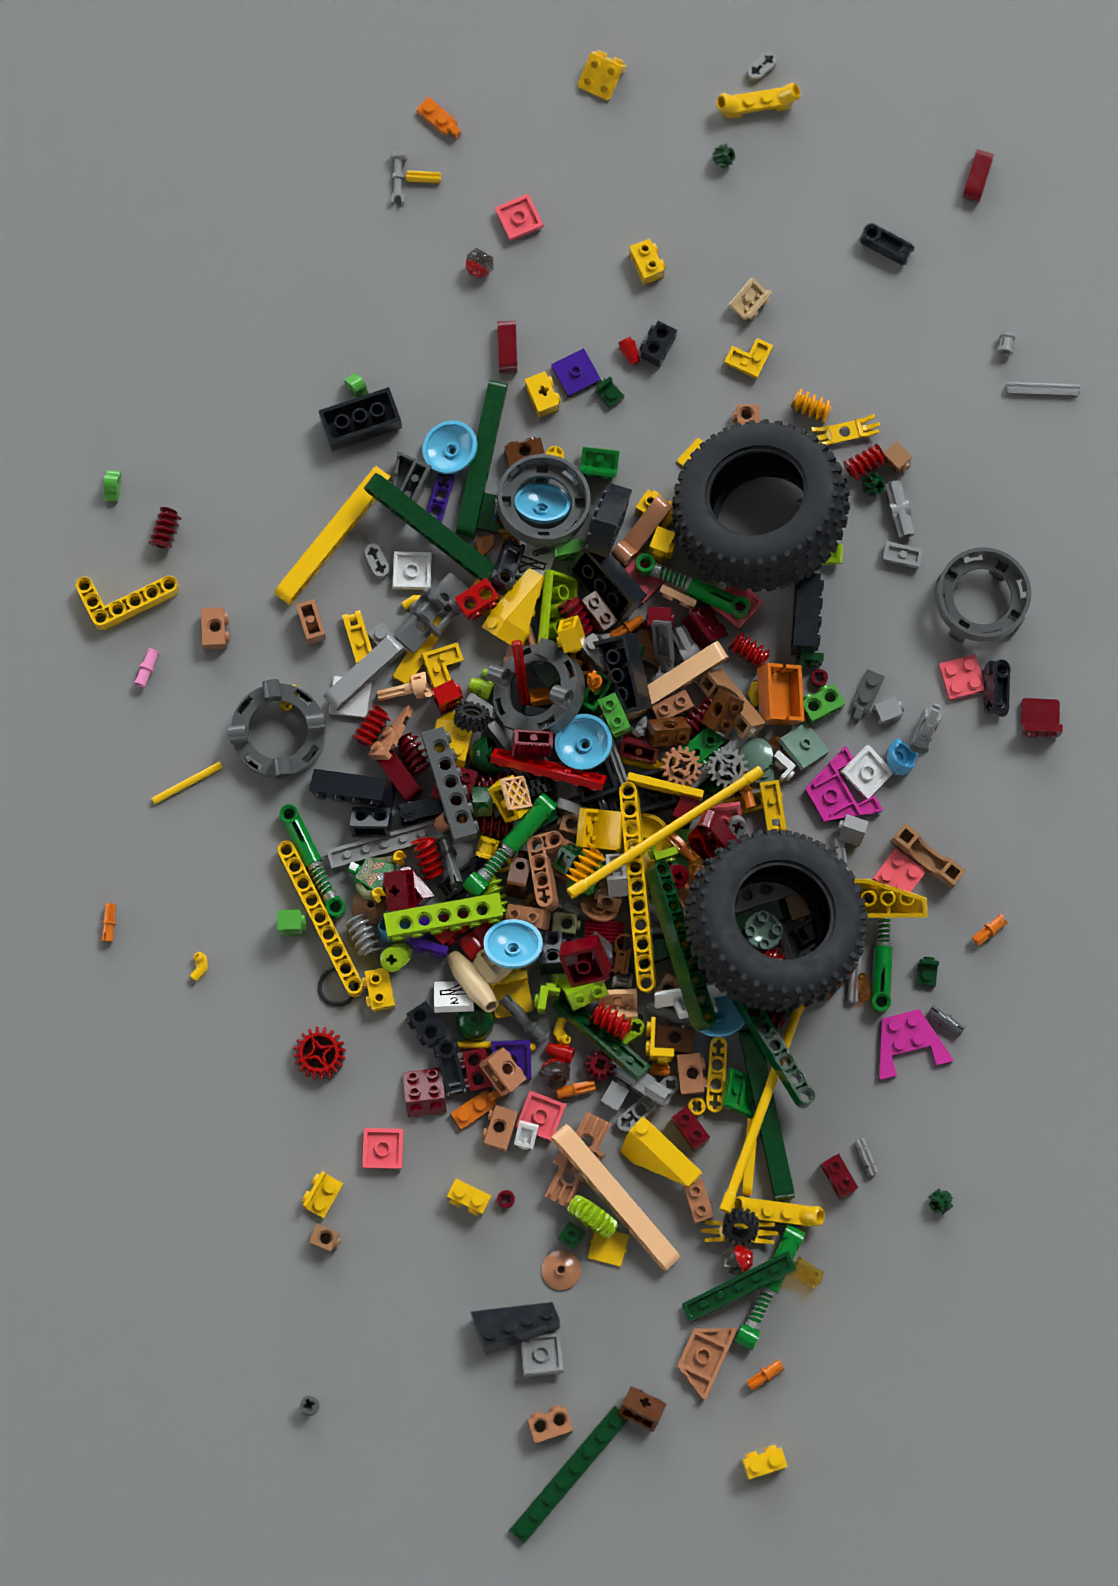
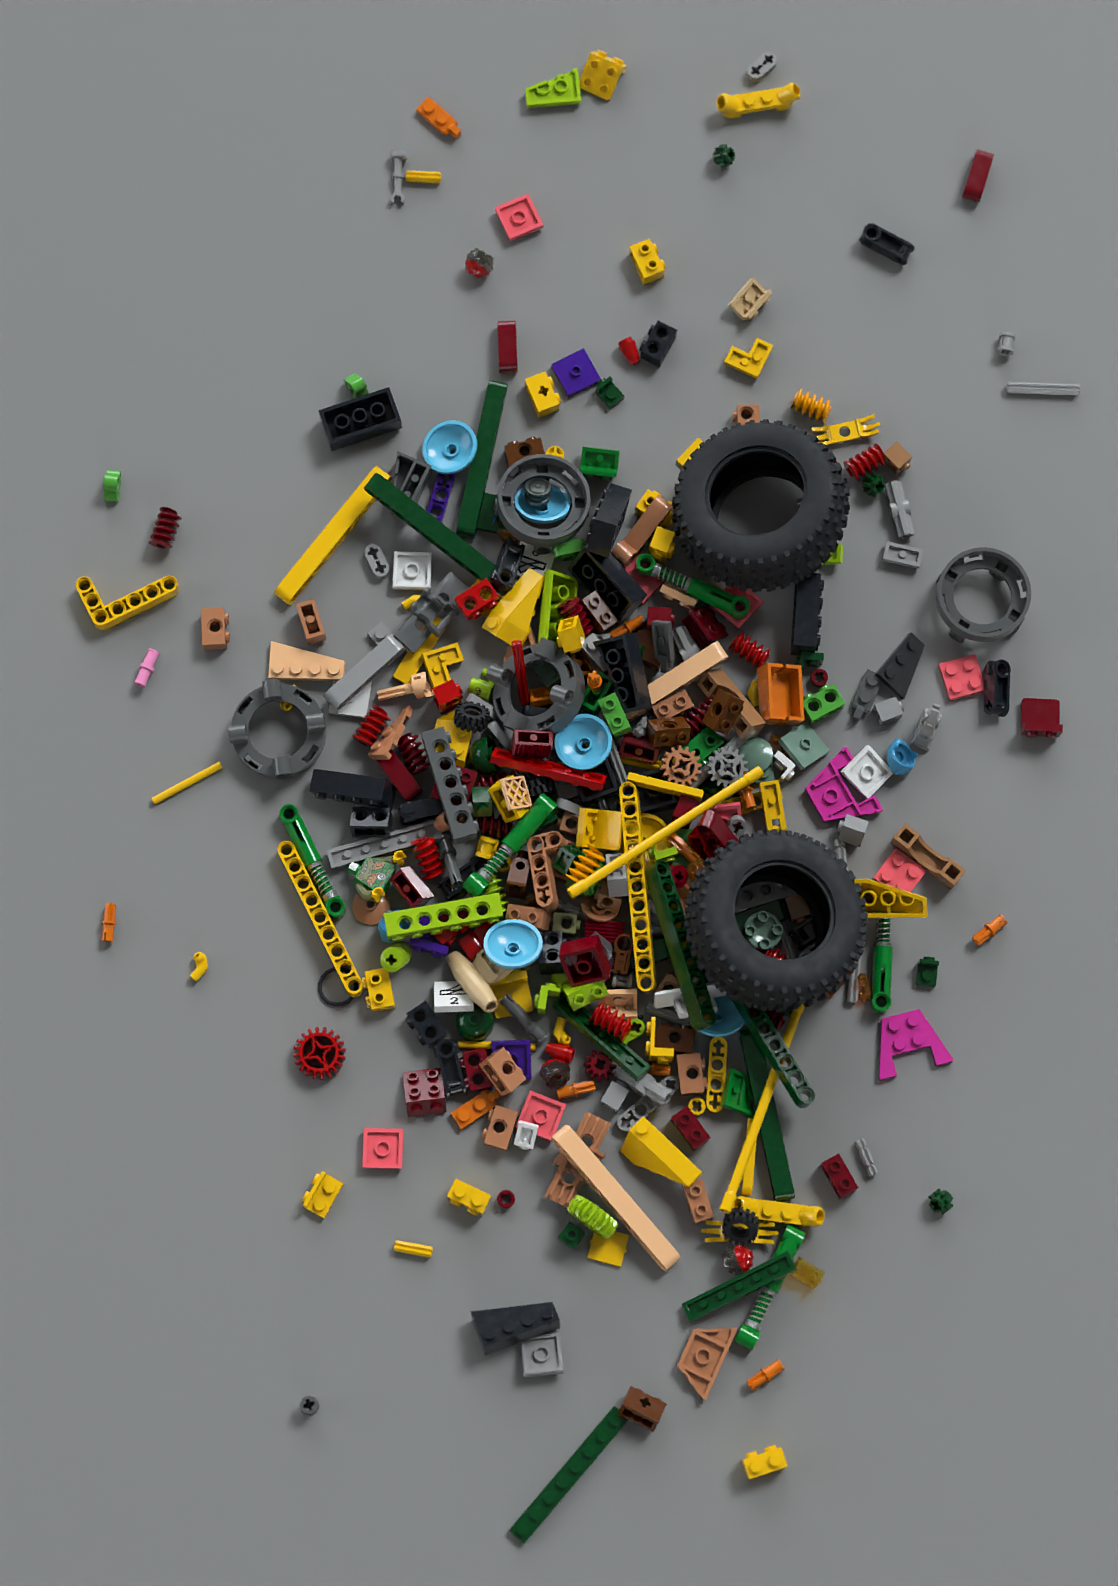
(291, 923): bright green brick -> none
(299, 664): none -> light nougat wing
(317, 1234): medium nougat brick -> none
(357, 635): yellow plate -> none
(362, 936): light grey piece -> none
(405, 883): dark red brick -> none
(412, 1248): none -> yellow axle
(485, 544): dark orange tile -> none
(537, 492): none -> pearl dark grey wheel
(551, 1429): nougat brick -> none
(553, 1277): nougat dish -> none
(555, 92): none -> lime wing
(901, 665): none -> black wing
(946, 1020): dark grey pin -> none

